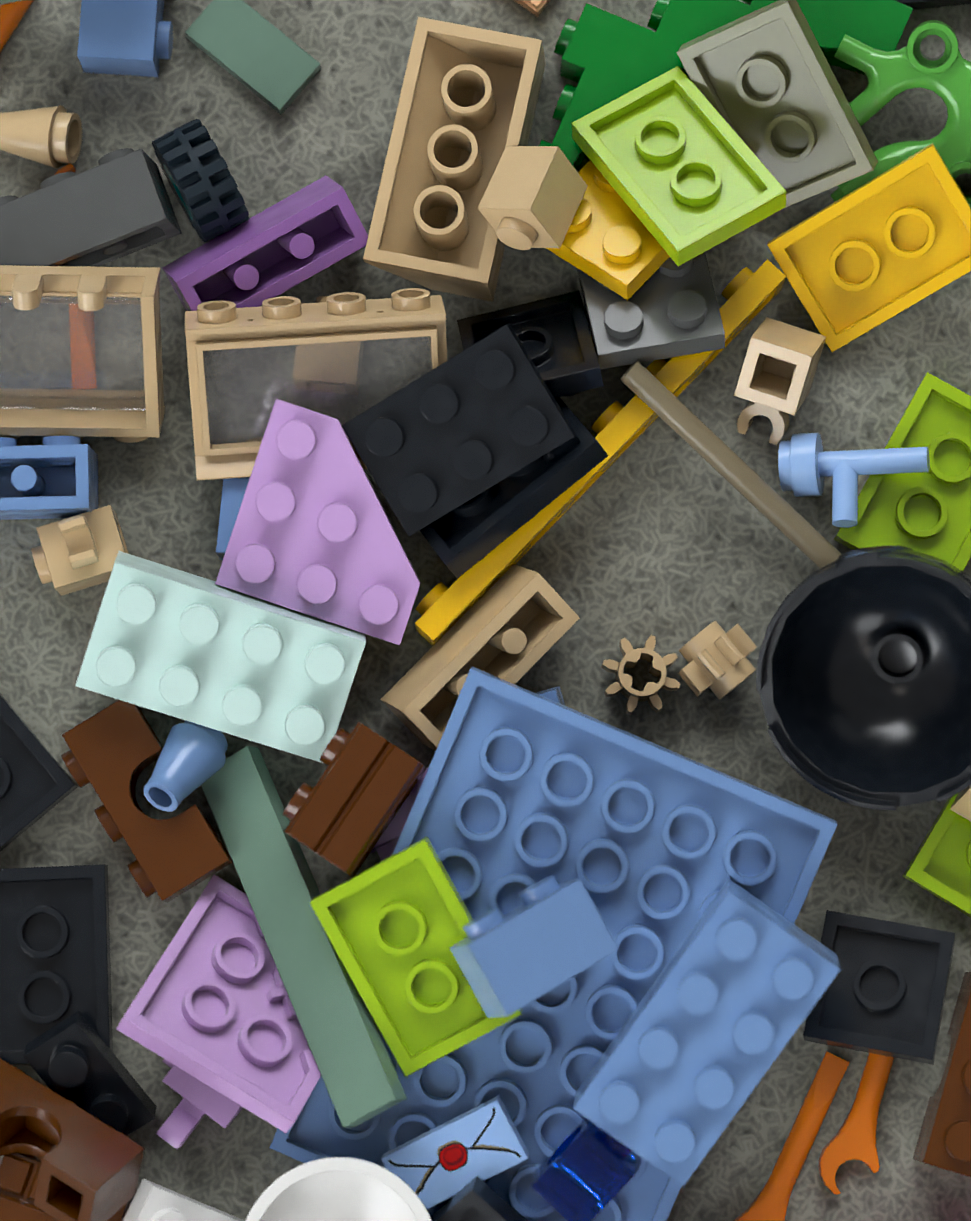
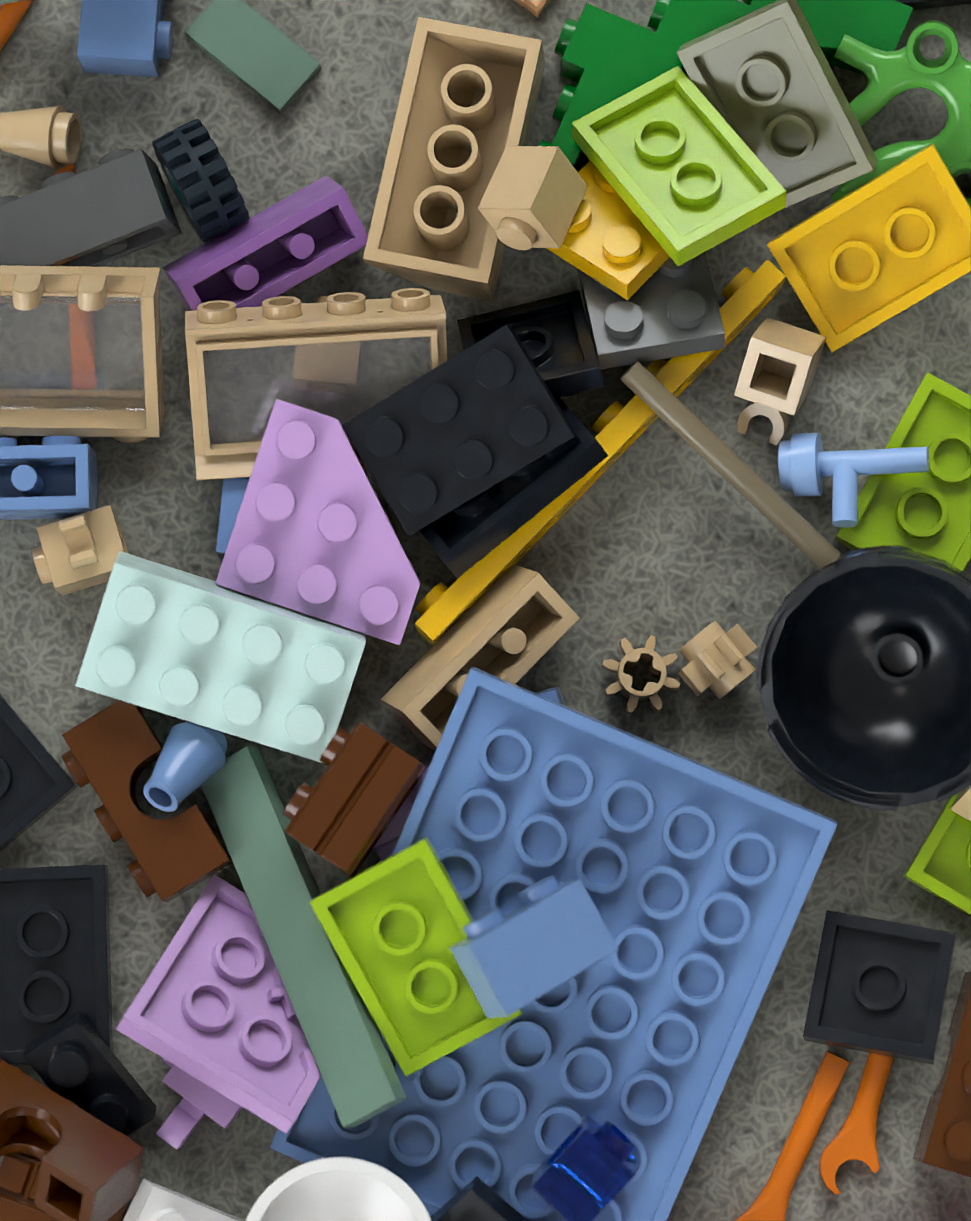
(457, 1151): light blue tile -> none
(706, 1032): medium blue brick -> none

